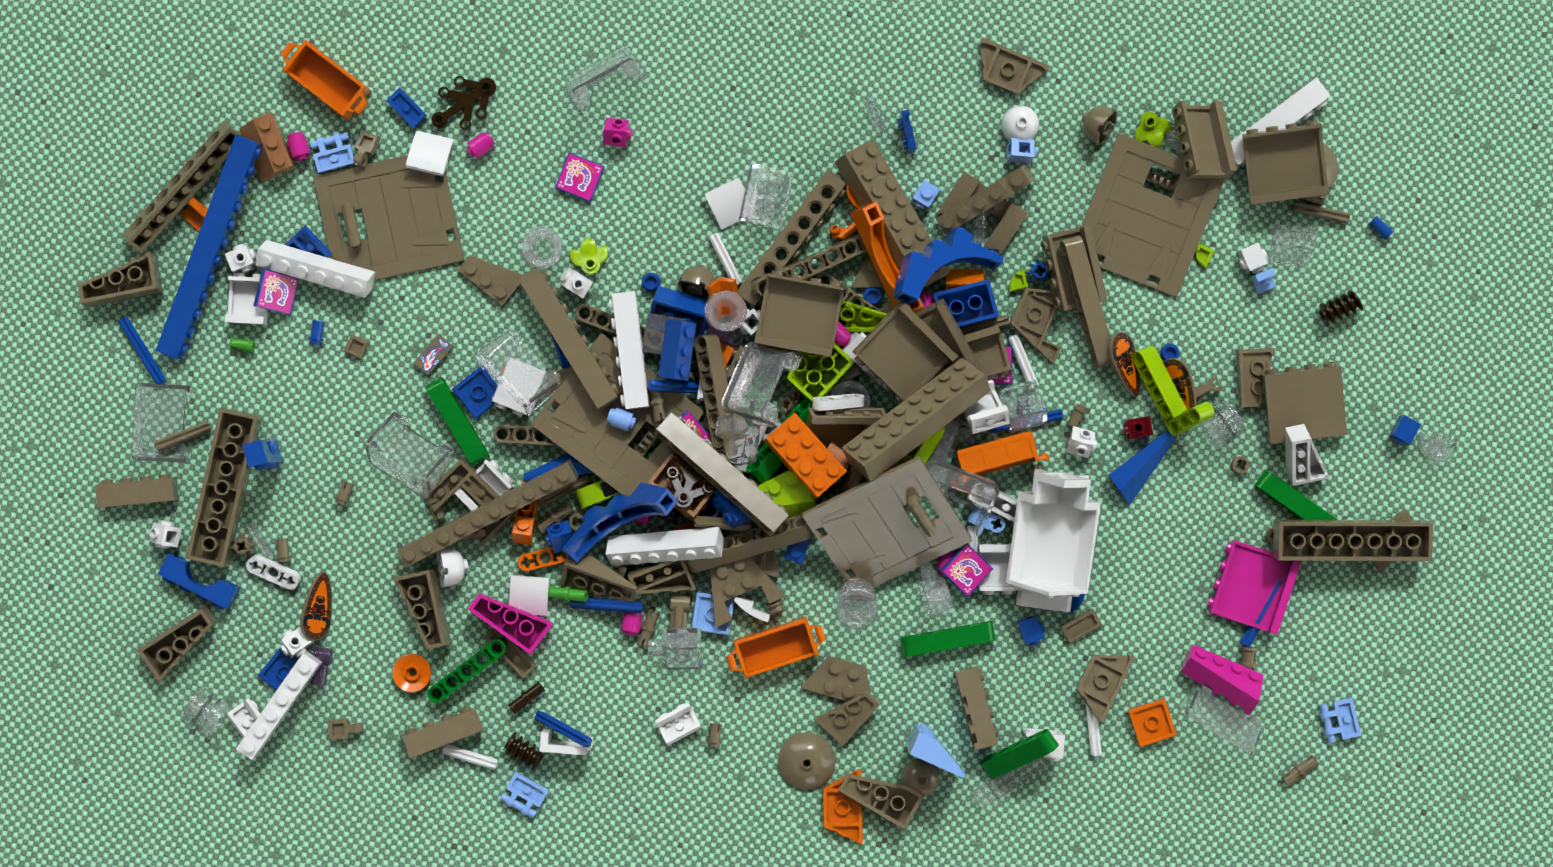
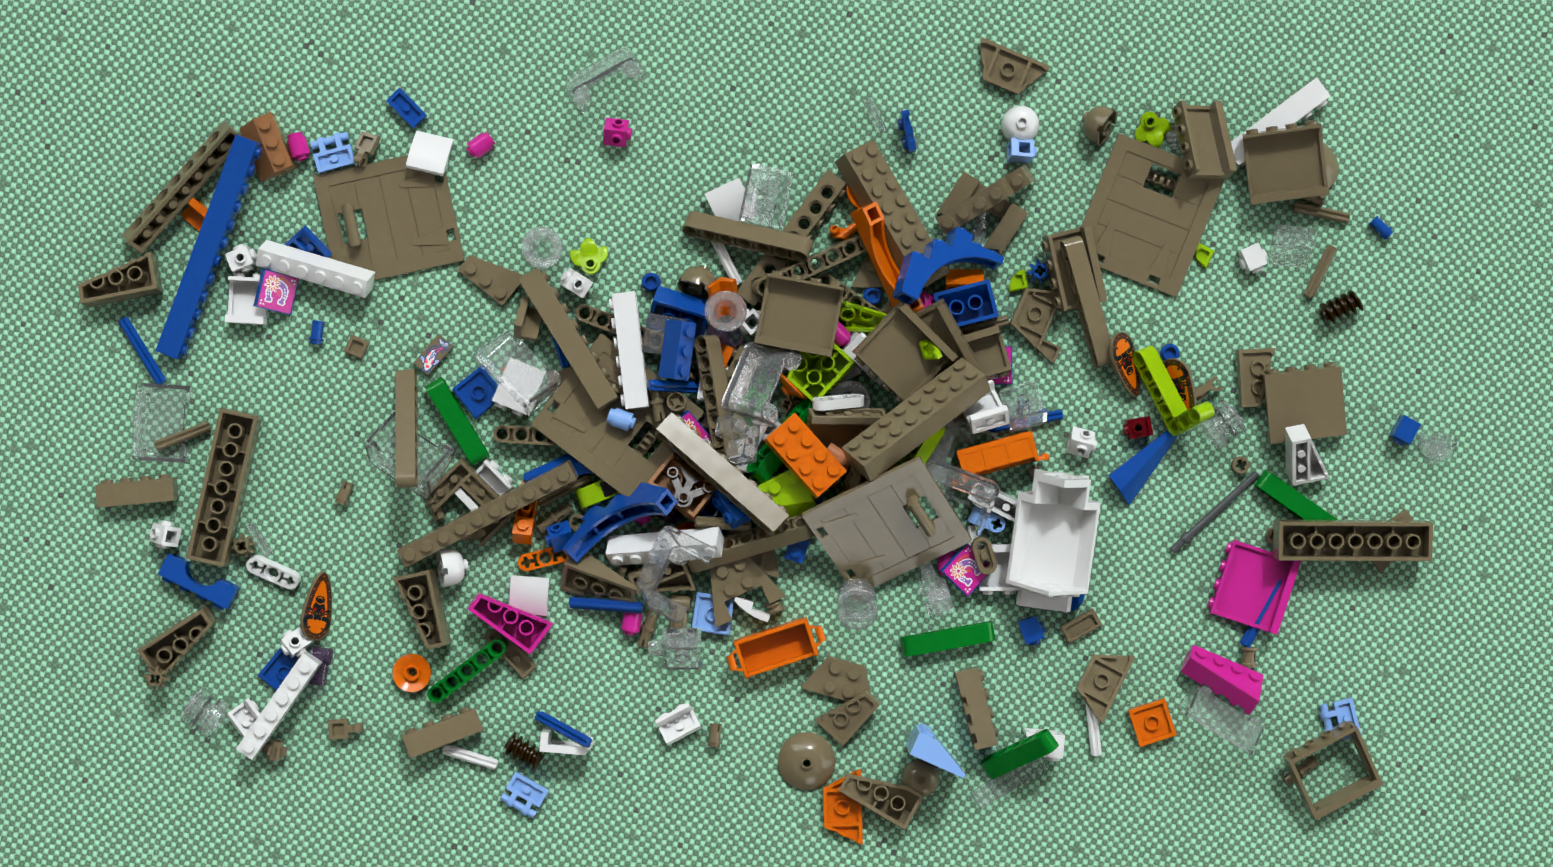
(154, 672): none -> dark tan gear
(242, 344): bright green pin -> none
(263, 454): blue arch -> none
(275, 750): none -> dark tan gear
(283, 550): dark tan pin -> none
(325, 79): orange container -> none
(406, 428): none -> dark tan beam
(466, 100): dark brown plant -> none
(526, 697): dark brown pin -> none
(527, 321): none -> dark tan panel
(568, 594): bright green pin -> none
(579, 177): tile -> none
(674, 547): none -> clear windscreen
(676, 402): none -> dark tan wheel
(747, 236): none -> dark tan beam
(789, 389): none -> orange dish
(925, 195): light blue bracket -> none
(929, 350): none -> lime tile
(984, 554): none -> dark tan plate
(1022, 358): white axle -> none
(1077, 415): dark tan pin -> none
(1187, 537): none -> dark grey bar
(1264, 280): light blue bracket -> none
(1320, 271): none -> dark tan axle
(1345, 794): none -> dark tan window

